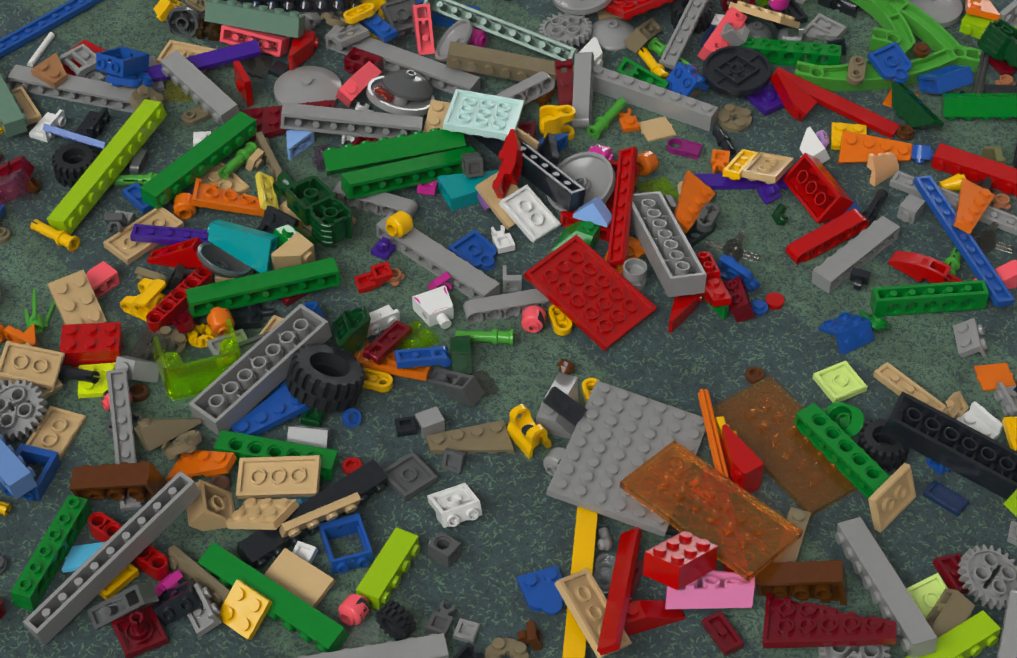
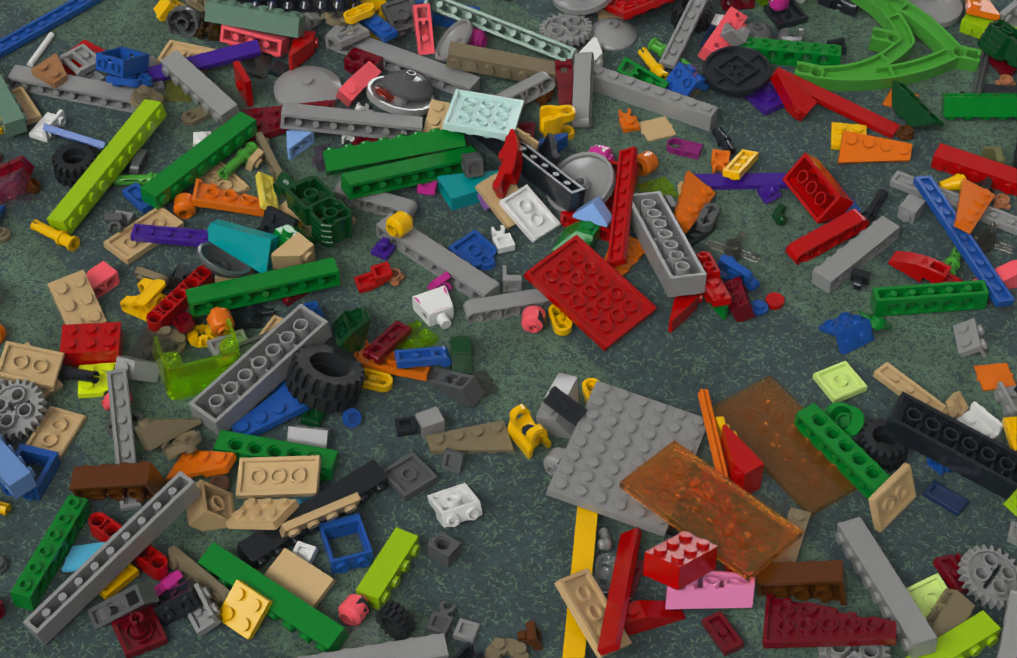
(20, 337): orange slope -> none
(36, 319): bright green plant -> none
(94, 123): black bracket -> none
(139, 392): reddish brown tile -> none
(181, 253): red slope -> none
(351, 464): red tile -> none
(382, 319): white bracket -> none
(495, 336): bright green pin -> none
(541, 591): blue plate -> none
(566, 366): reddish brown plate -> none
(602, 122): bright green pin -> none
(635, 272): light grey wheel -> none
(642, 35): dark tan slope -> none
(730, 111): dark tan plate -> none
(754, 374): reddish brown tile -> none
(765, 14): tan plate -> none
(767, 168): tan plate -> none
(813, 146): white slope -> none
(823, 137): lavender arm -> none
(824, 28): light grey wing -> none
(856, 70): dark tan plate -> none
(882, 167): light nougat slope -> none
(891, 62): blue plate -> none
(921, 50): reddish brown plate -> none
(921, 153): blue plate -> none
(945, 79): blue window -> none

